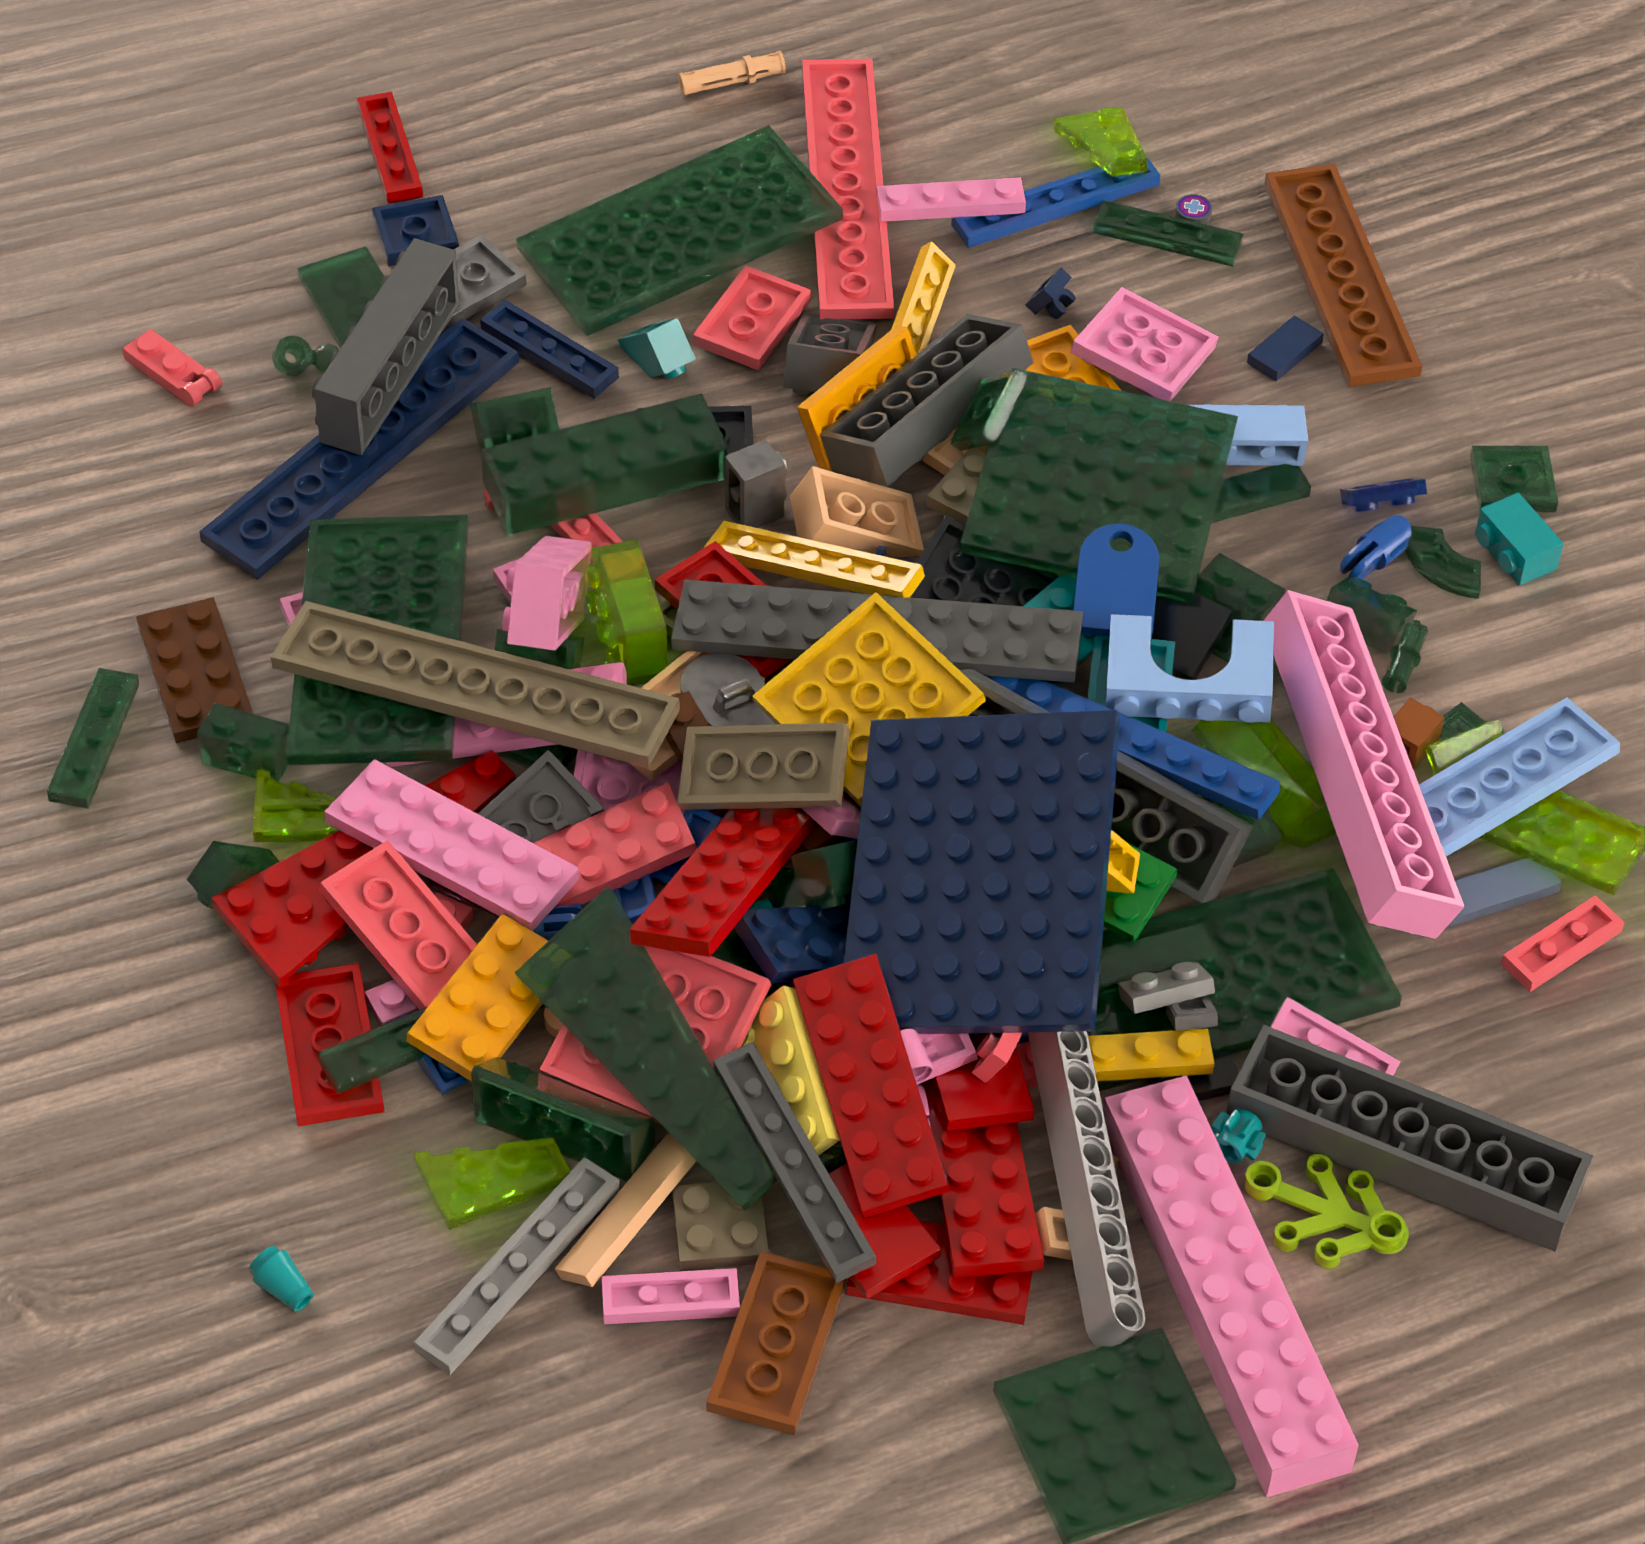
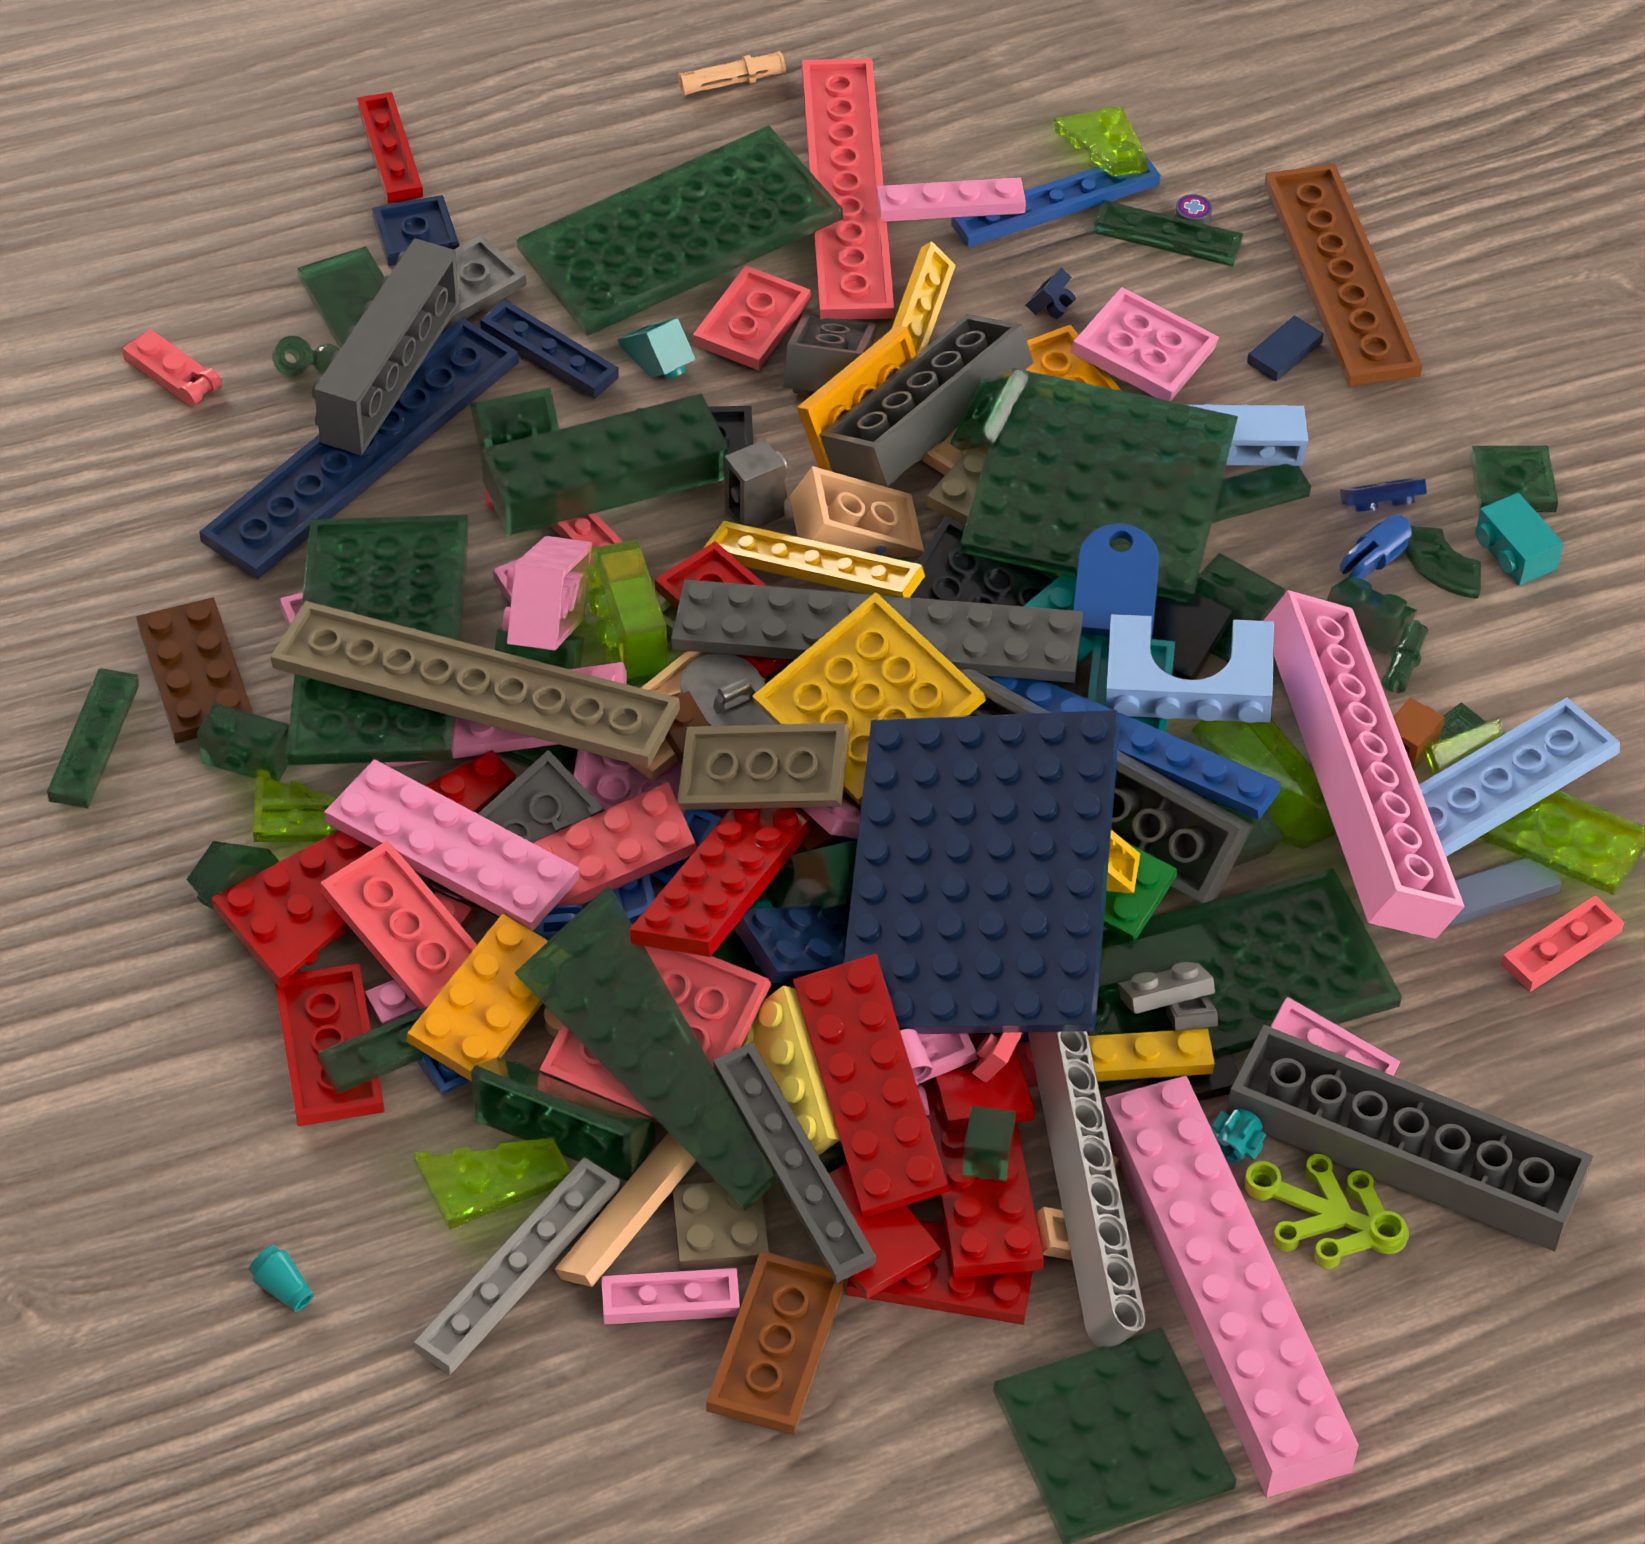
(989, 1143): none -> clear green brick

